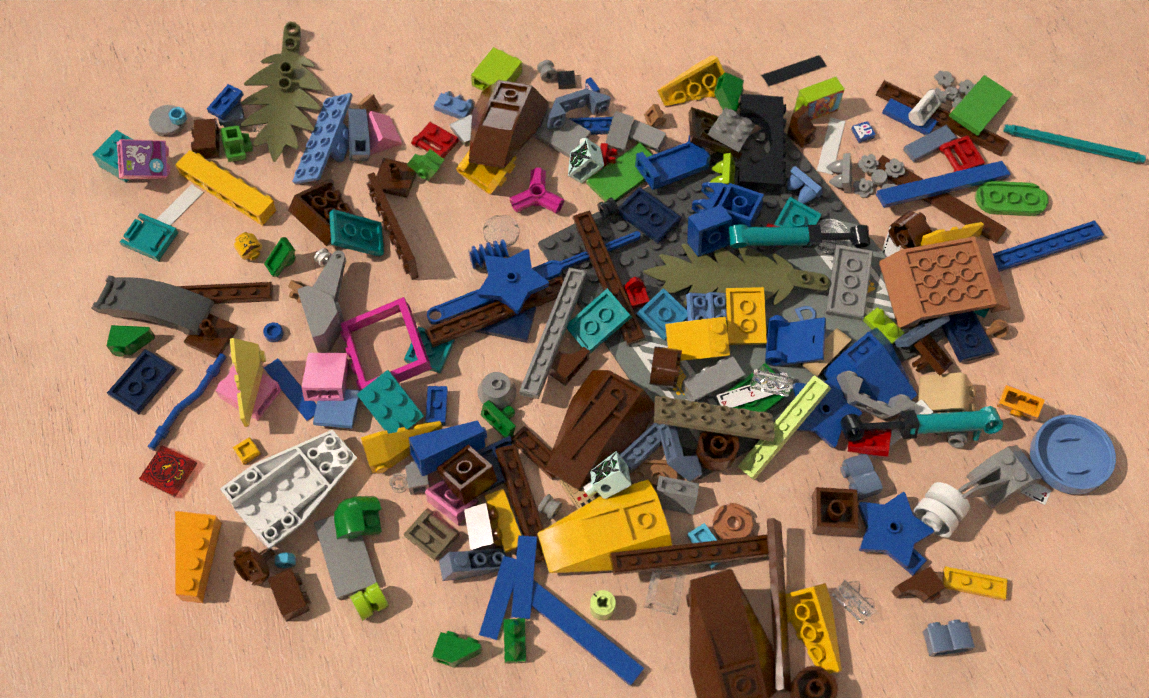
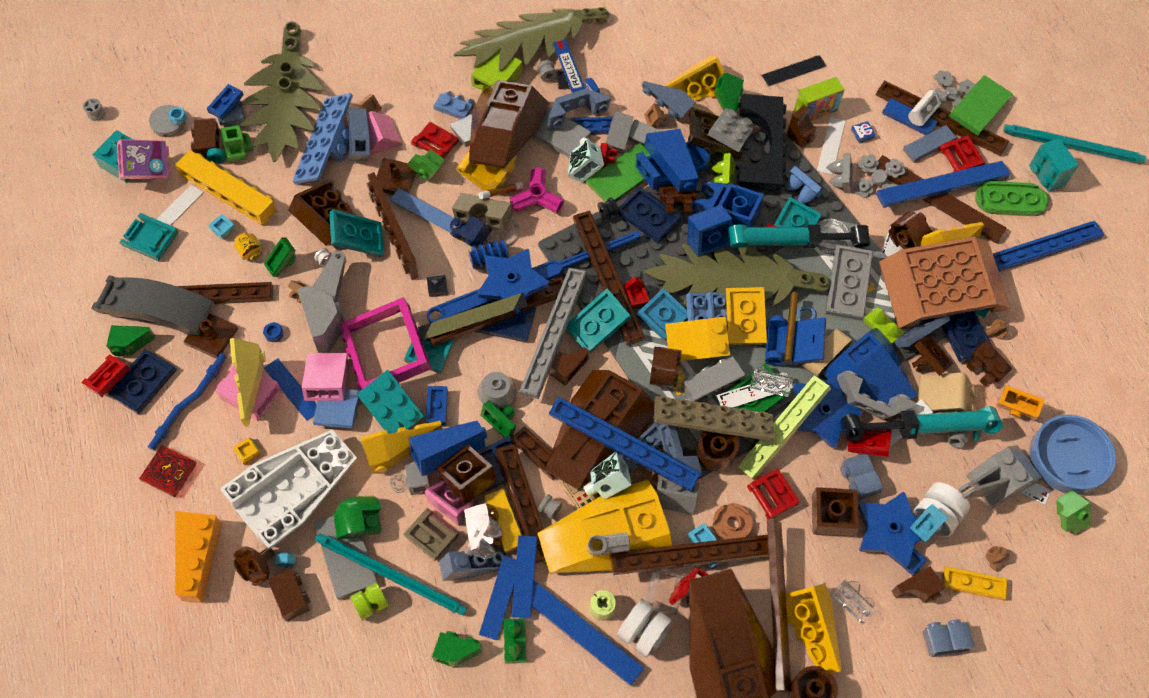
(94, 109): none -> light grey wheel
(106, 376): none -> red plate
(216, 155): none -> teal tile
(221, 226): none -> medium azure plate
(391, 574): none -> teal piece
(422, 209): none -> medium blue sticker
(437, 285): none -> black tile
(472, 316): none -> olive sticker
(473, 232): none -> dark blue brick
(479, 546): none -> clear tile
(497, 213): none -> dark tan arch
(501, 190): none -> pearl gold bar
(530, 34): none -> olive plant
(568, 65): none -> sticker
(610, 544): none -> light grey piece
(624, 444): none -> blue tile
(650, 632): none -> white wheel
(670, 195): none -> reddish brown plate
(672, 99): none -> sand blue slope
(673, 158): none -> blue slope
(684, 585): none -> red piece
(778, 490): none -> red plate
(791, 327): none -> pearl gold bar
(928, 522): none -> medium azure plate
(991, 360): none -> reddish brown plate
(997, 557): none -> medium nougat plate
(1053, 165): none -> teal brick
(1074, 512): none -> bright green brick

